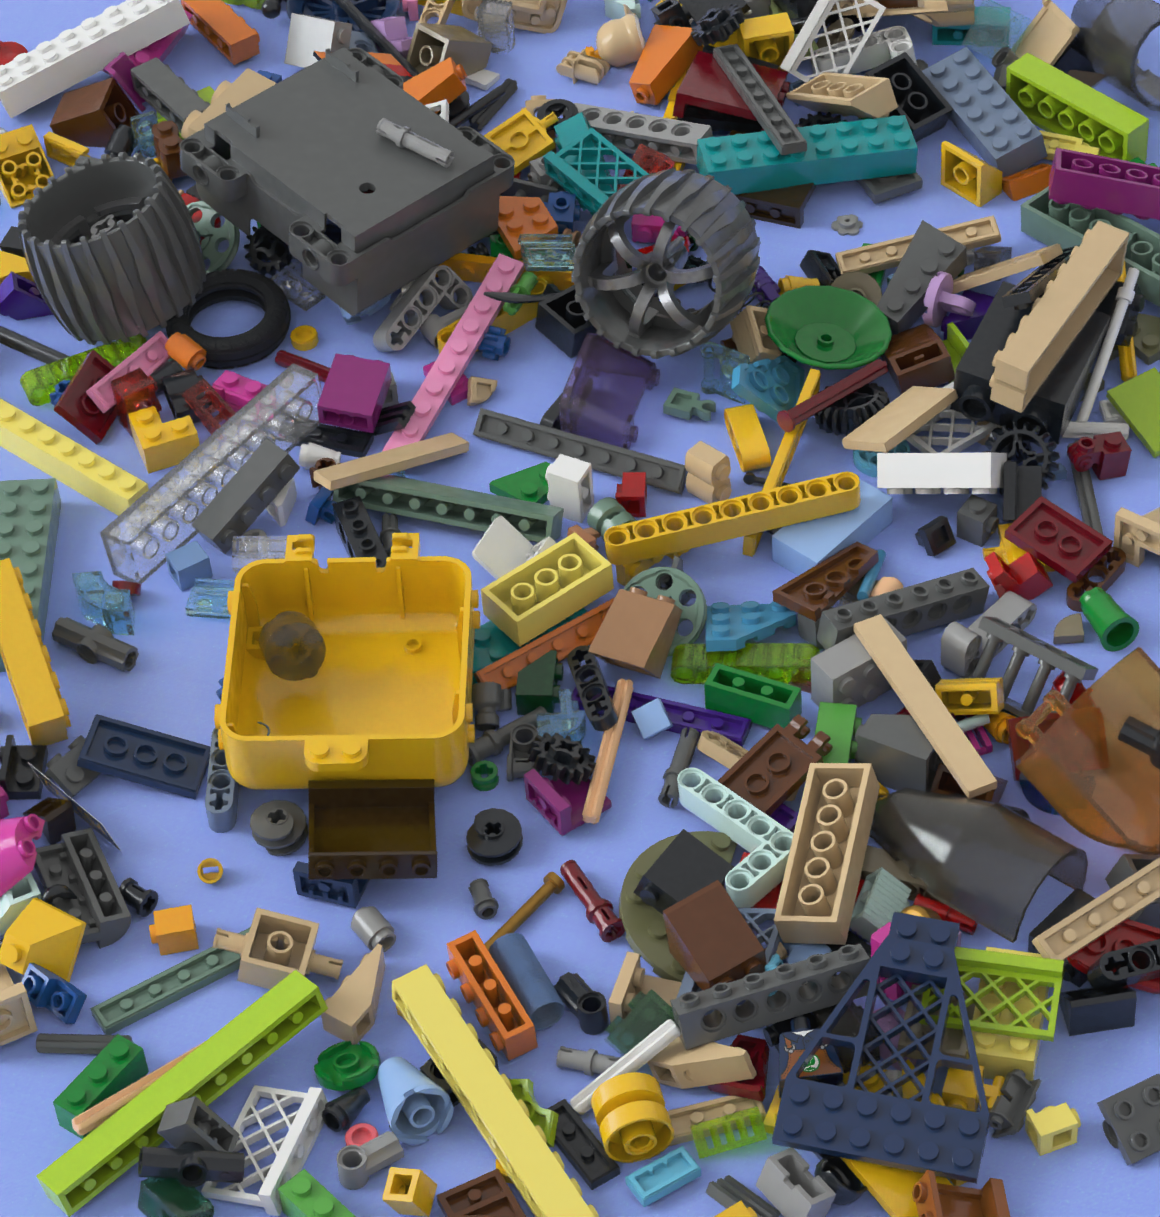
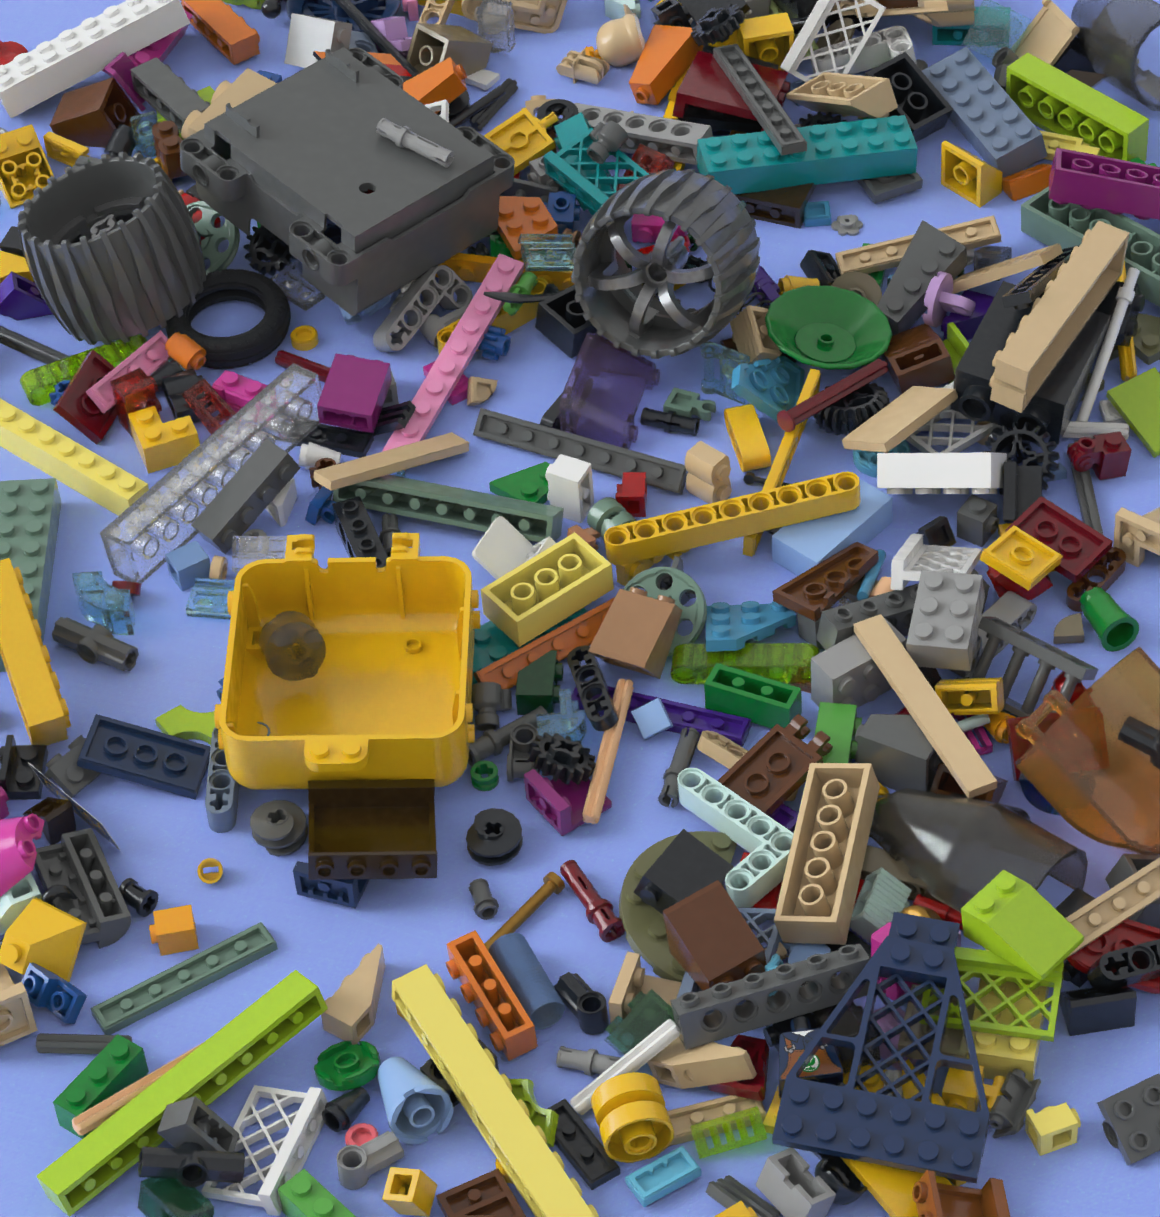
(187, 724): none -> lime tile
(218, 568): none -> tan tile
(276, 948): tan brick -> none
(373, 928): light grey brick -> none
(607, 139): none -> dark grey piece
(670, 421): none -> black pin
(817, 214): none -> dark azure tile
(917, 556): none -> white fence
(946, 620): none -> light grey brick
(1019, 925): none -> lime slope
(1021, 557): none -> yellow tile

